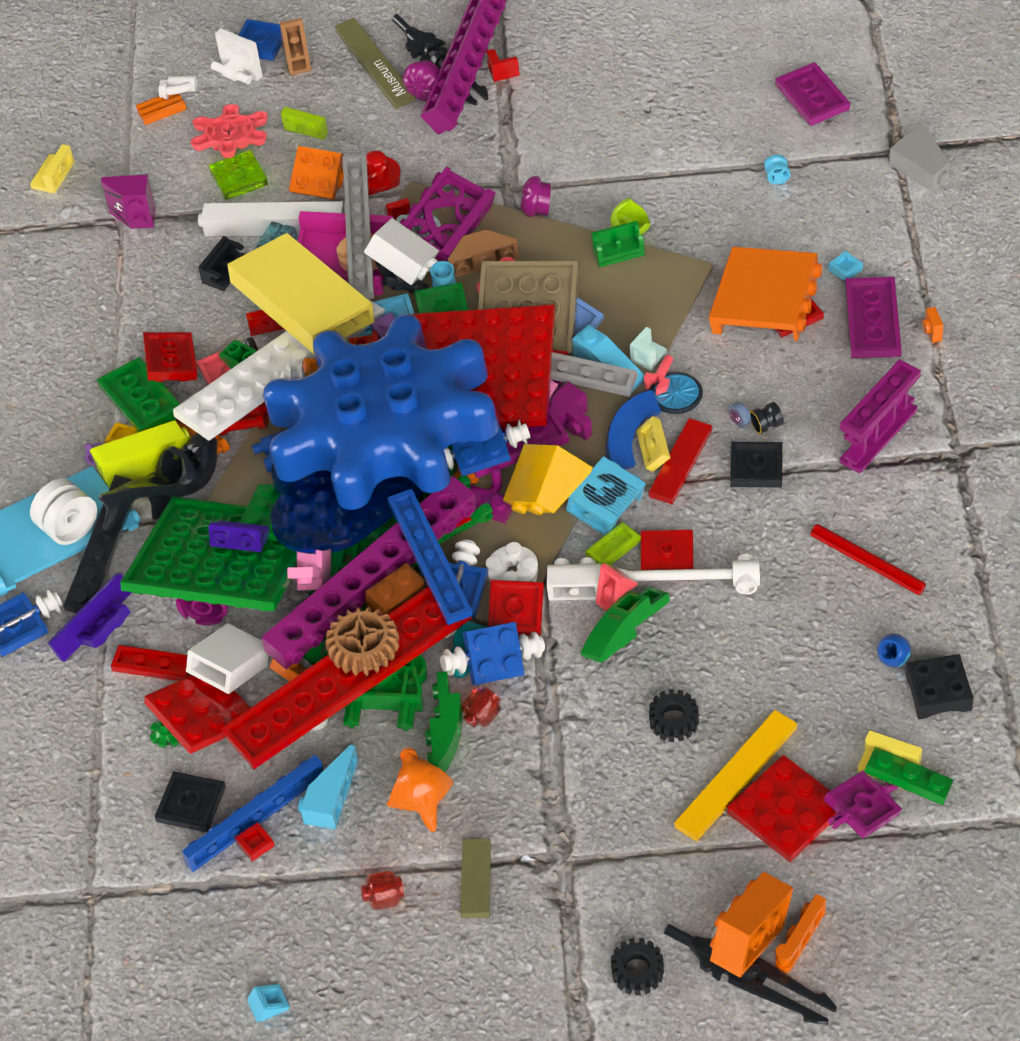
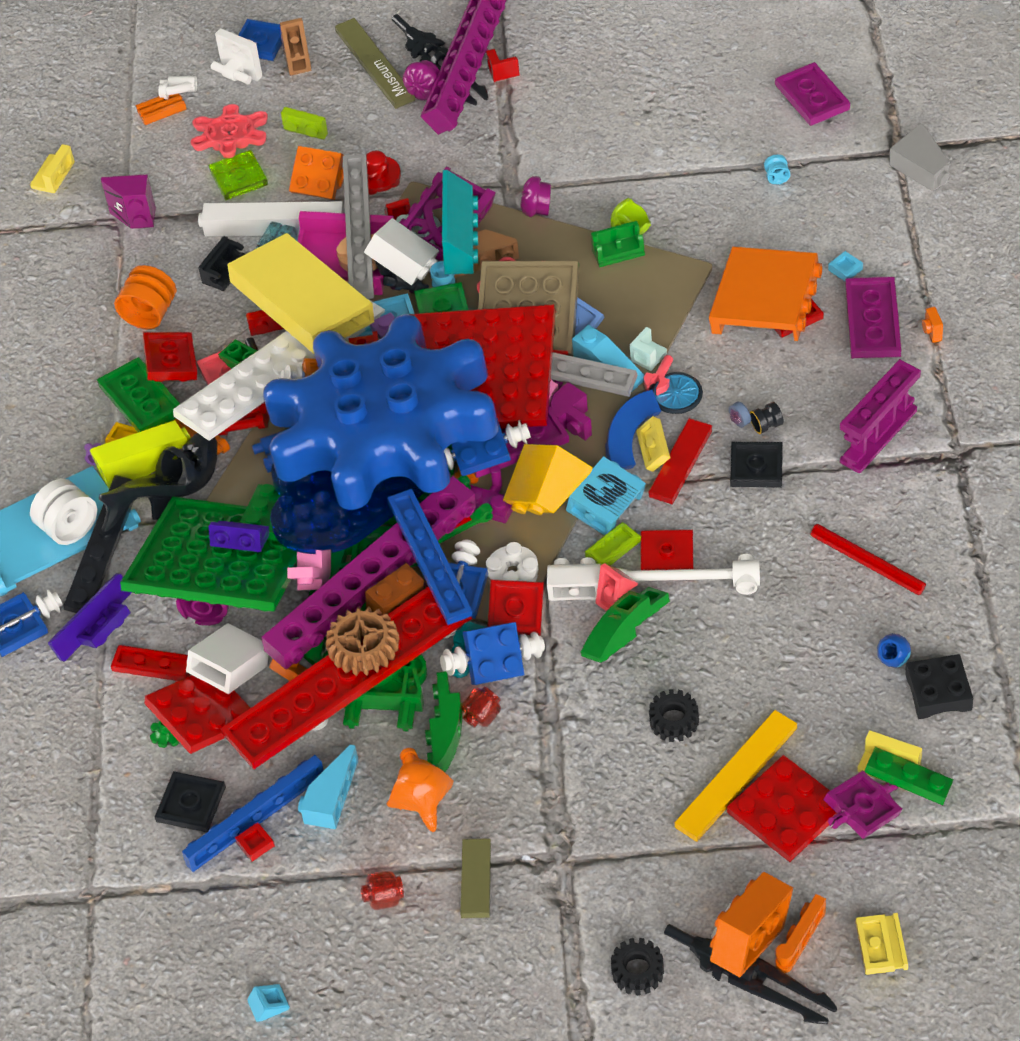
(145, 297): none -> orange wheel
(459, 225): none -> teal slope
(881, 943): none -> light yellow plate

